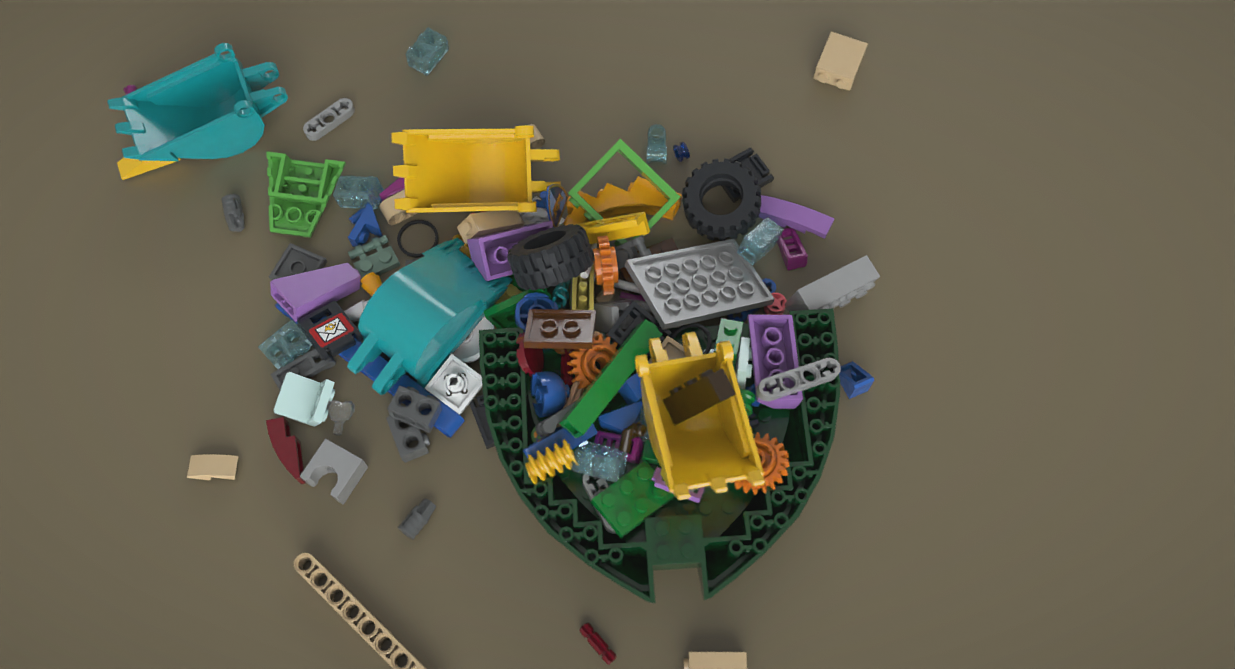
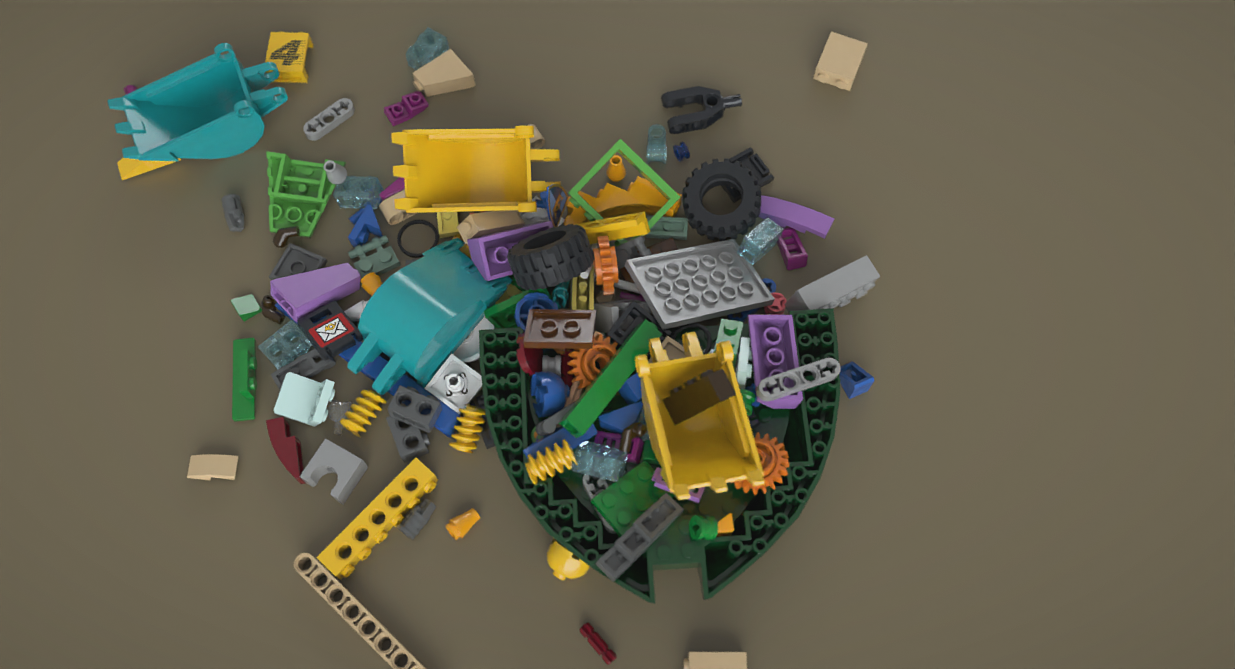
(244, 379): none -> green bracket
(246, 306): none -> slope
(269, 310): none -> dark brown arm
(283, 235): none -> dark brown arm
(289, 54): none -> yellow panel
(332, 557): none -> yellow brick
(335, 173): none -> light grey cone
(362, 411): none -> yellow piece
(410, 106): none -> magenta slope
(443, 75): none -> tan slope
(447, 224): none -> light yellow plate
(462, 523): none -> light orange cone
(467, 429): none -> yellow piece
(552, 364): none -> light grey wheel
(565, 562): none -> yellow cylinder
(616, 169): none -> light orange cone
(639, 537): none -> dark grey slope
(669, 228): none -> sand green plate
(702, 96): none -> black piece
(703, 527): none -> green wheel
(725, 526): none -> light orange slope

